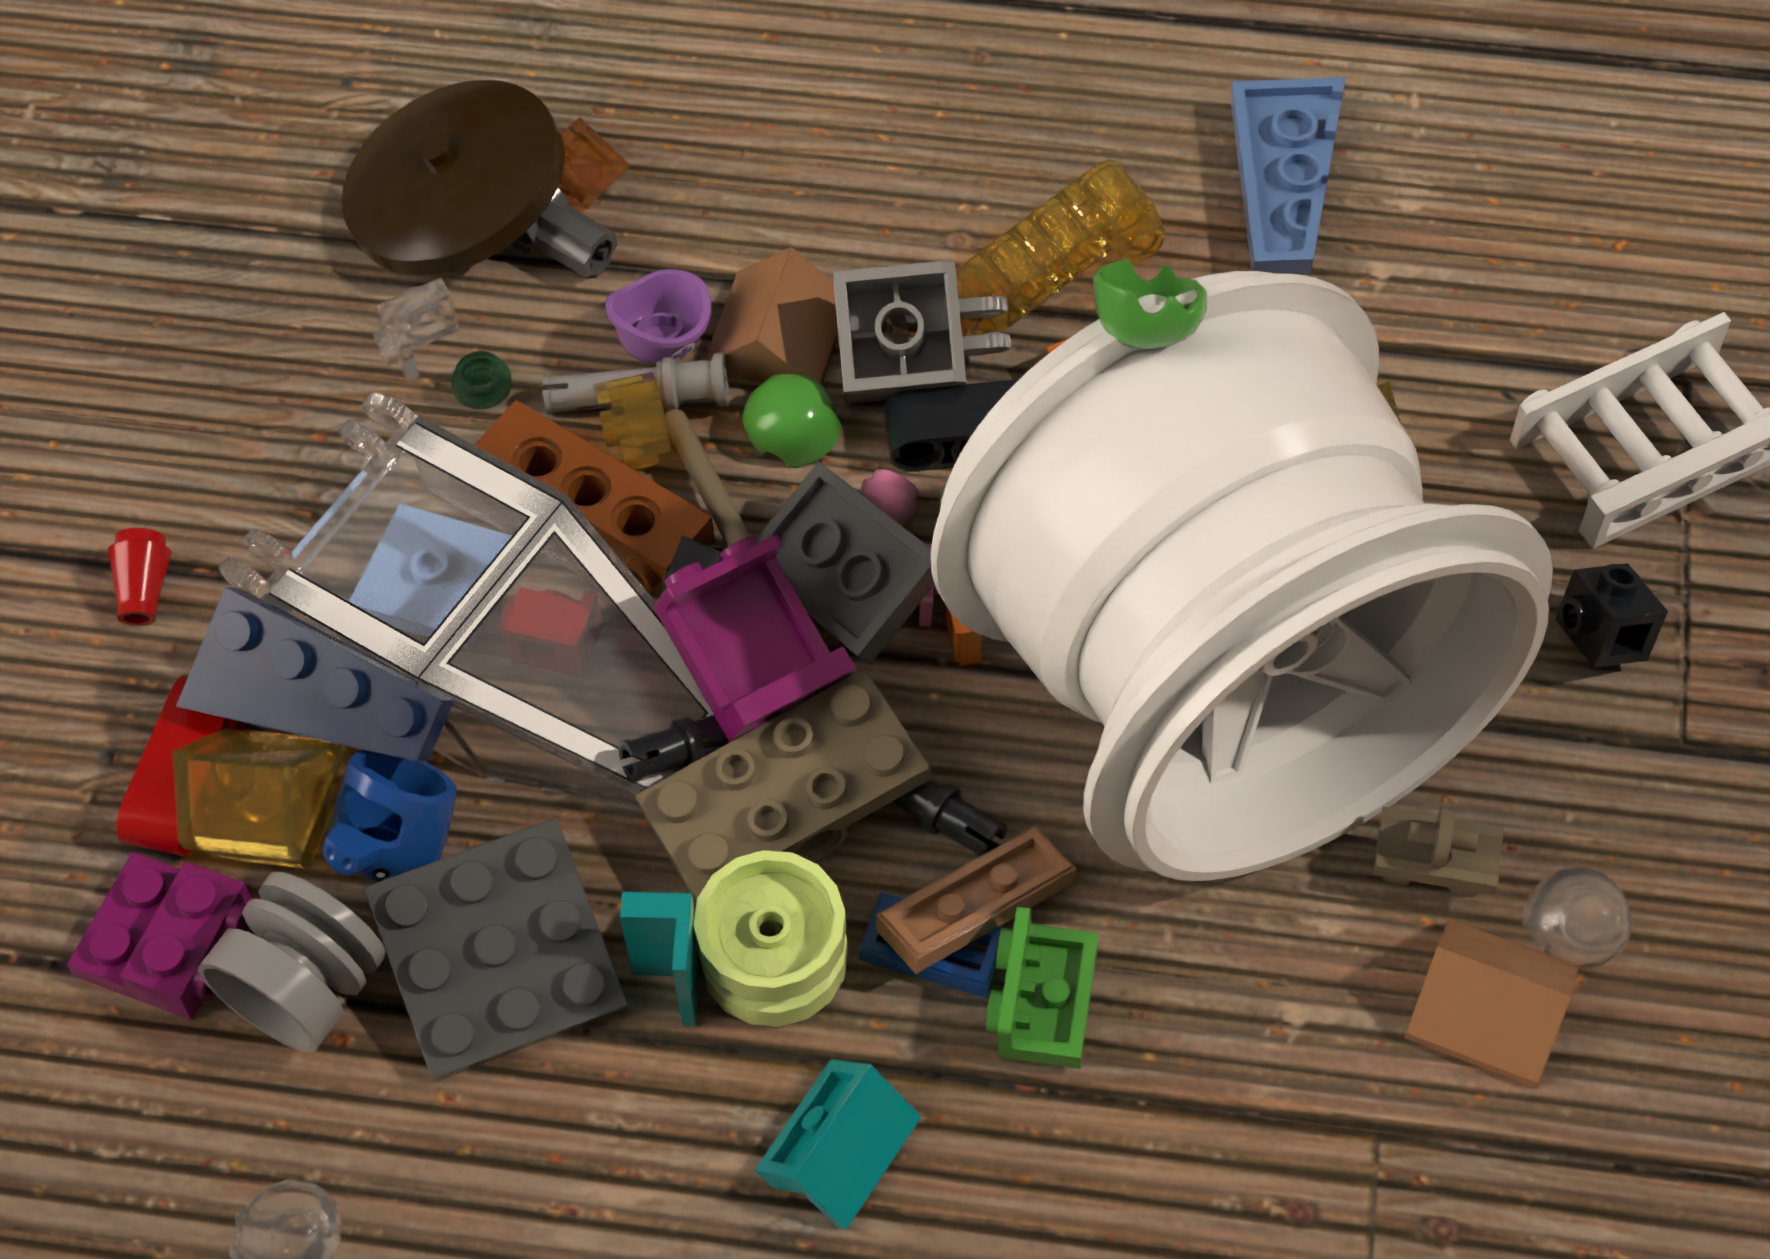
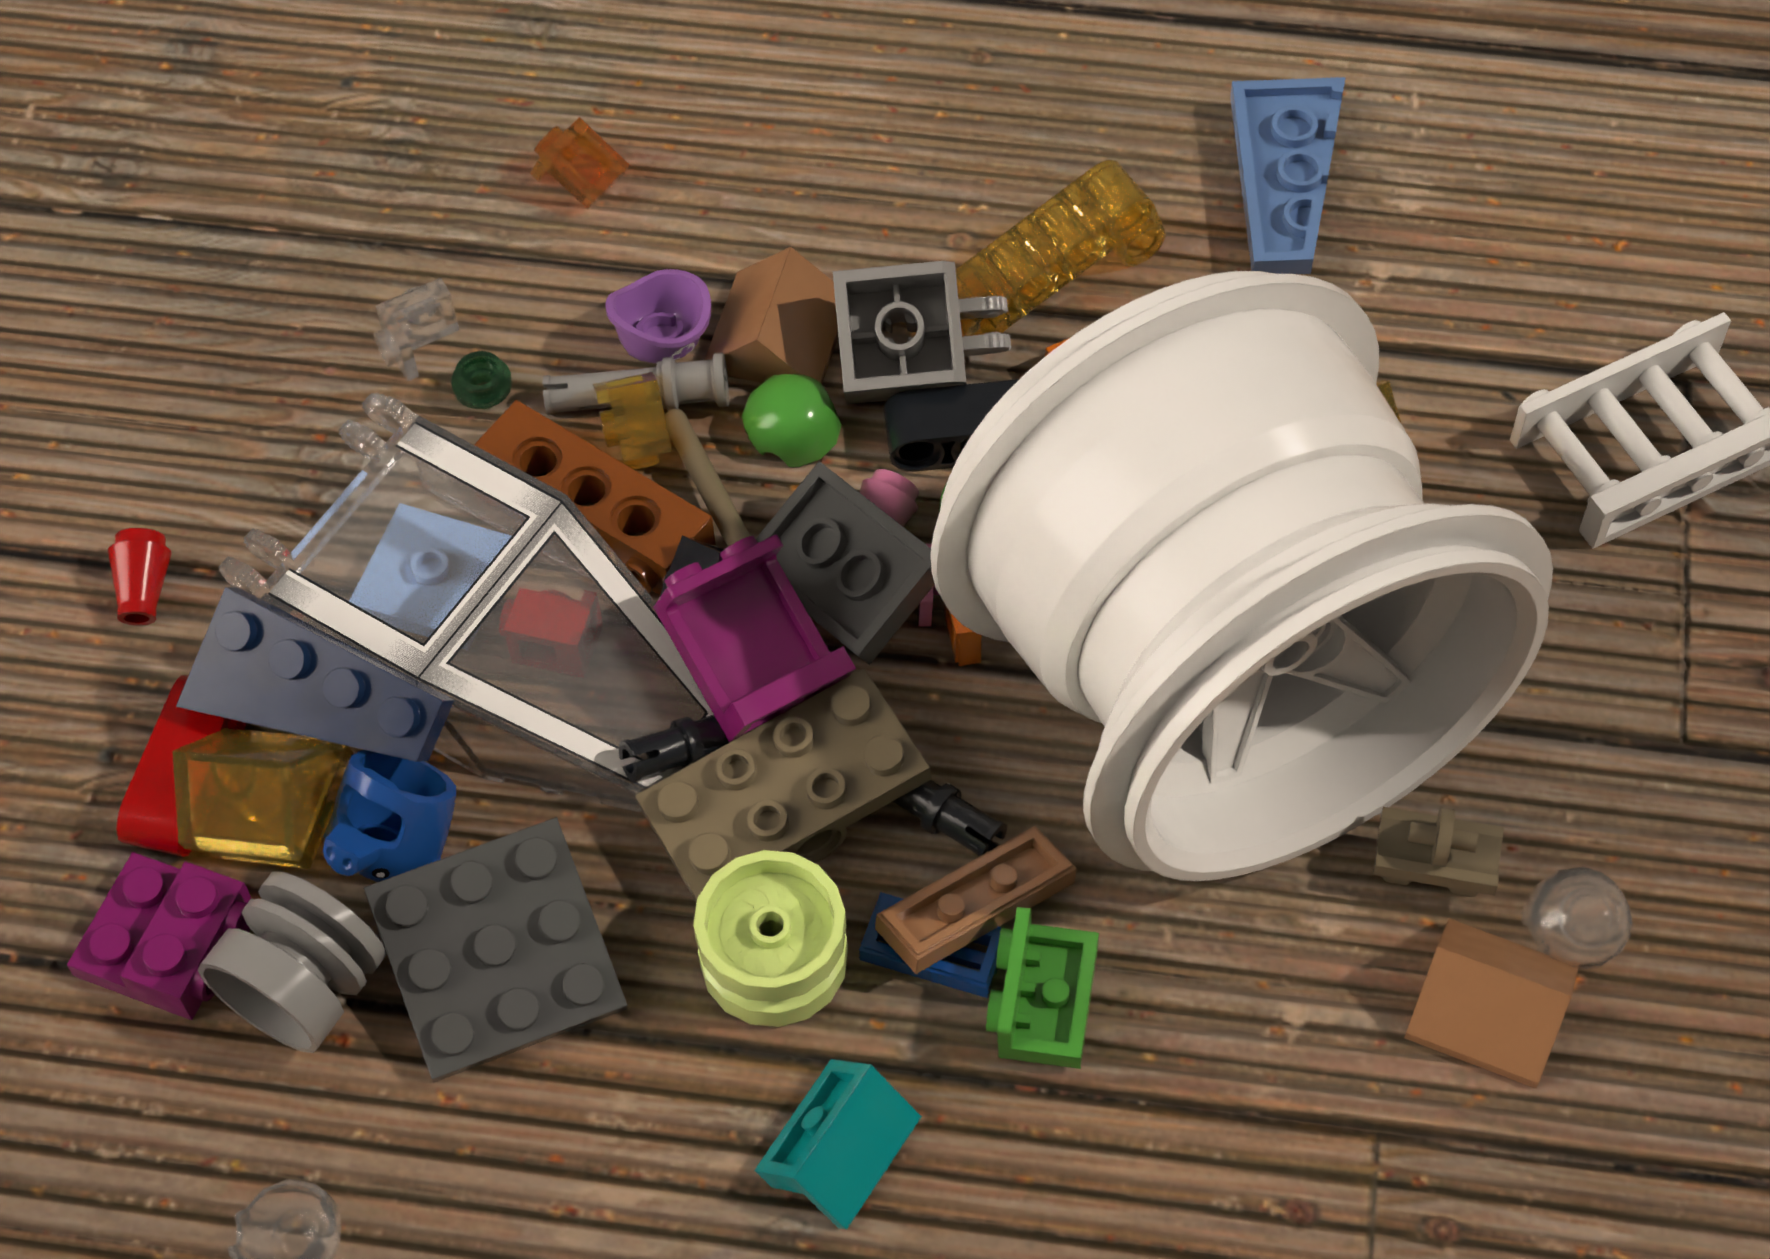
(453, 177): dark brown dish -> none
(569, 238): dark grey piece -> none
(664, 943): teal panel -> none
(1123, 317): bright green hair -> none
(1611, 615): black brick -> none

